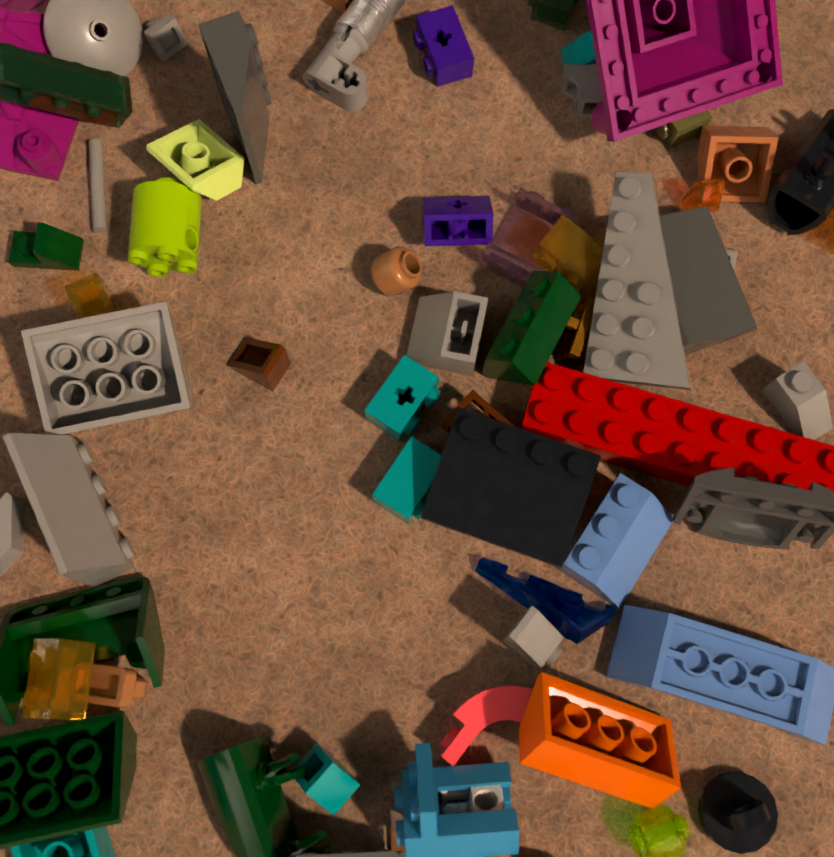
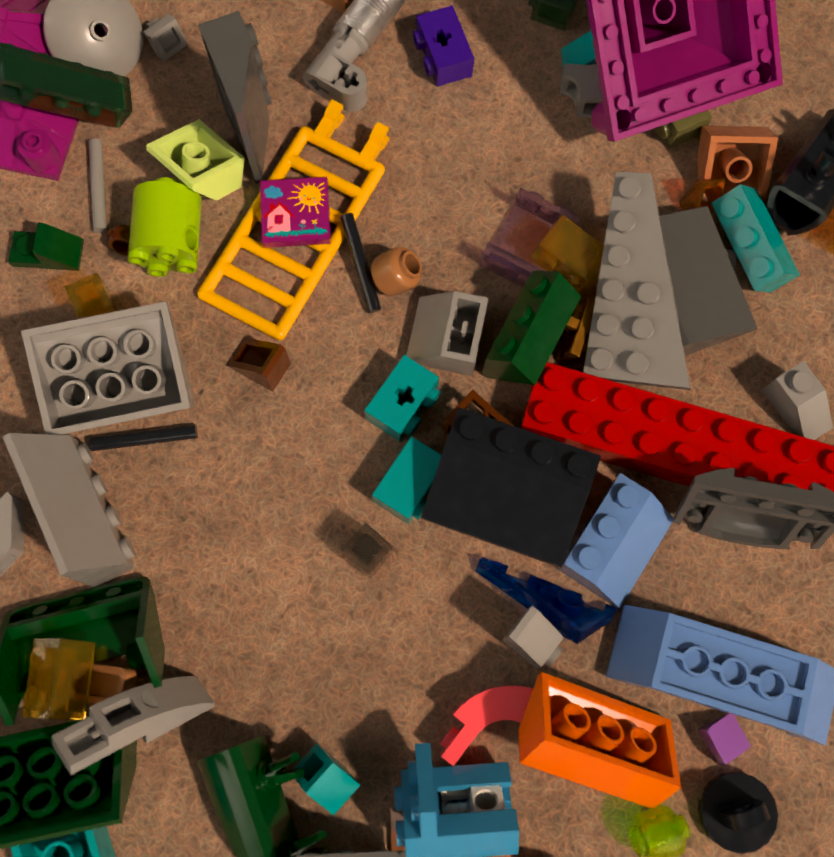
(119, 239): none -> reddish brown plate
(128, 717): none -> light grey slope
(143, 438): none -> black bar
(290, 159): none -> yellow bar
(295, 212): none -> magenta tile
(360, 262): none -> black bar
(367, 550): none -> clear smoke brick
(457, 220): dark purple brick -> none
(725, 738): none -> medium lavender slope
(755, 239): none -> teal brick

